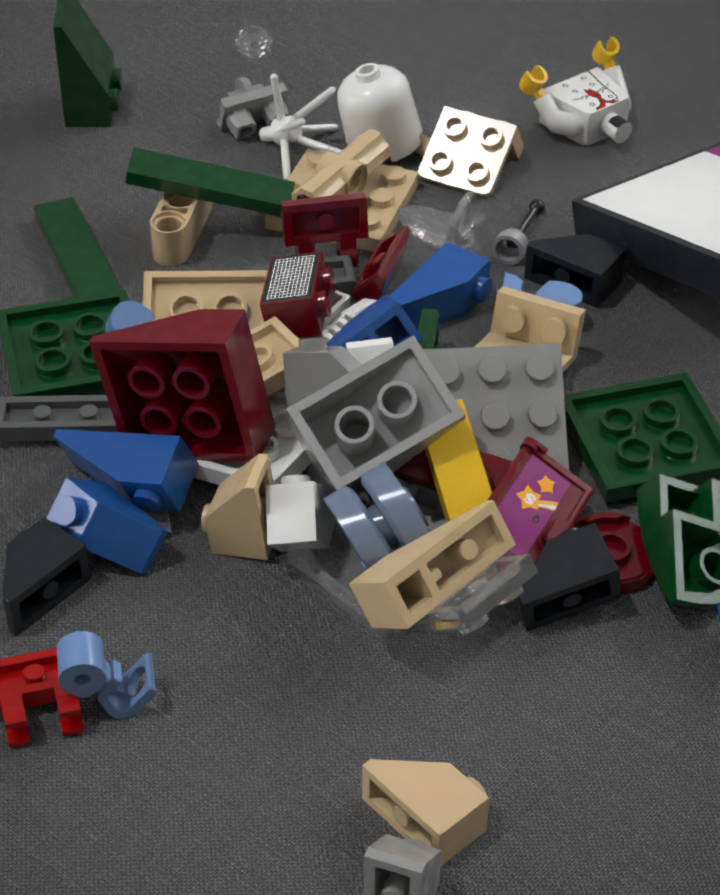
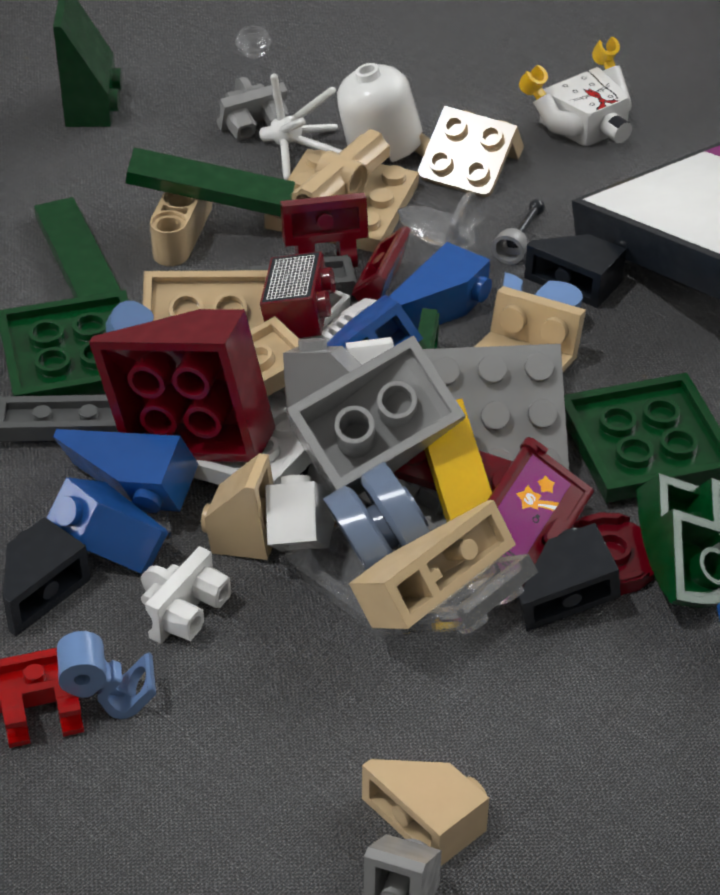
(176, 591): none -> white hips

